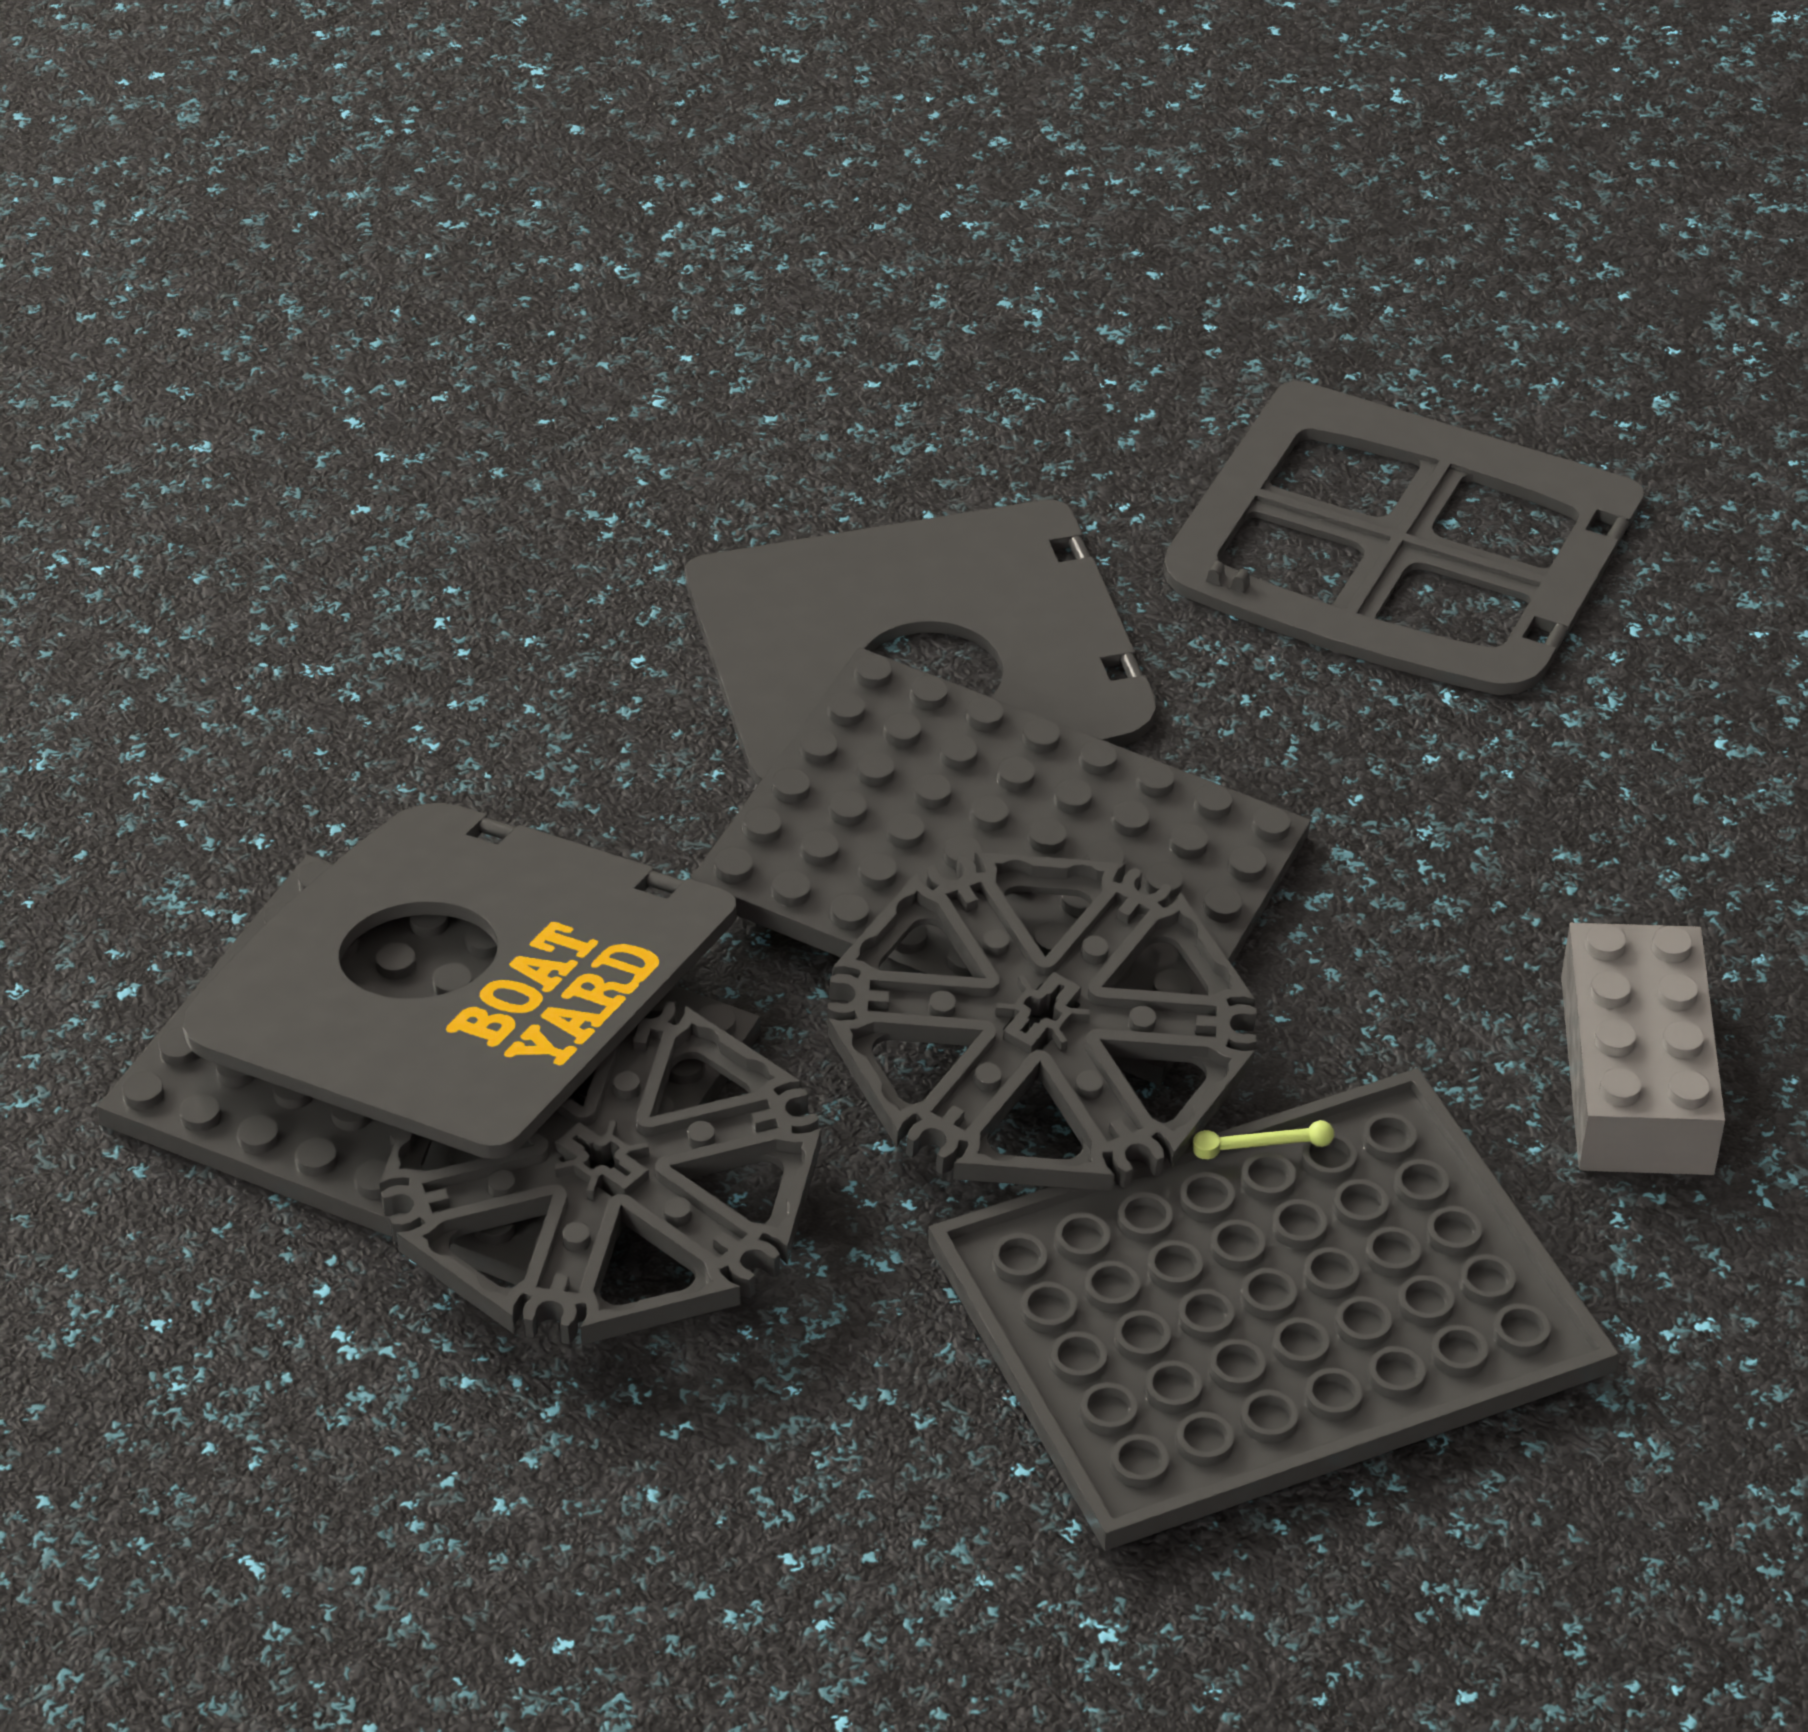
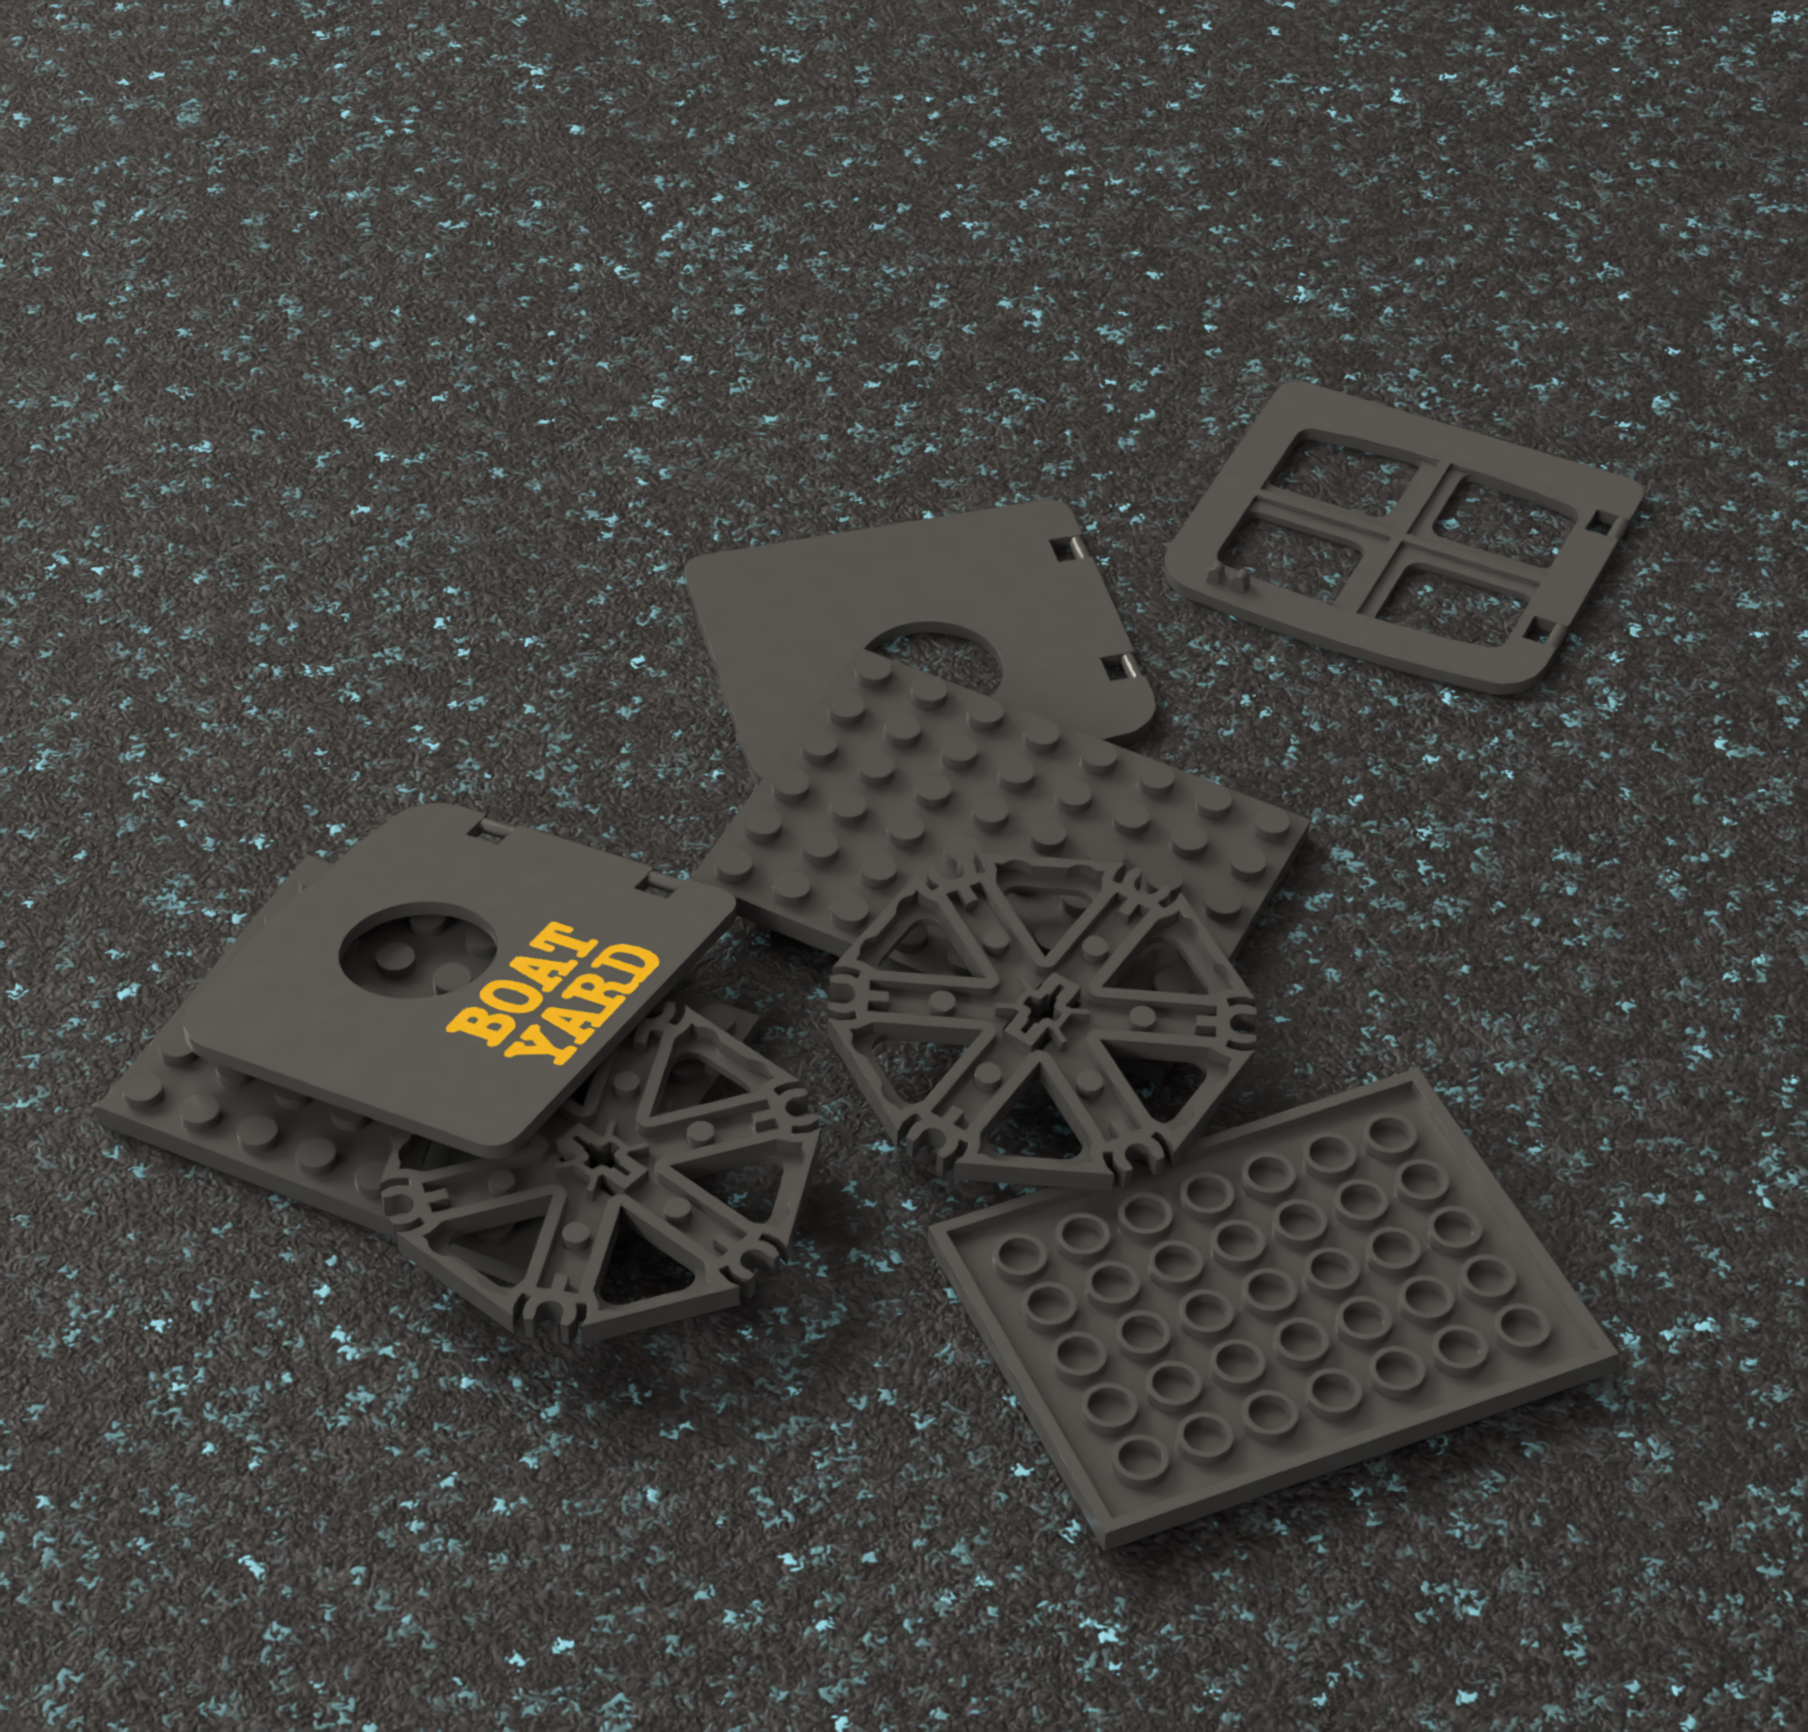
(1208, 1144): yellowish green hinge -> none
(1641, 1049): light grey brick -> none

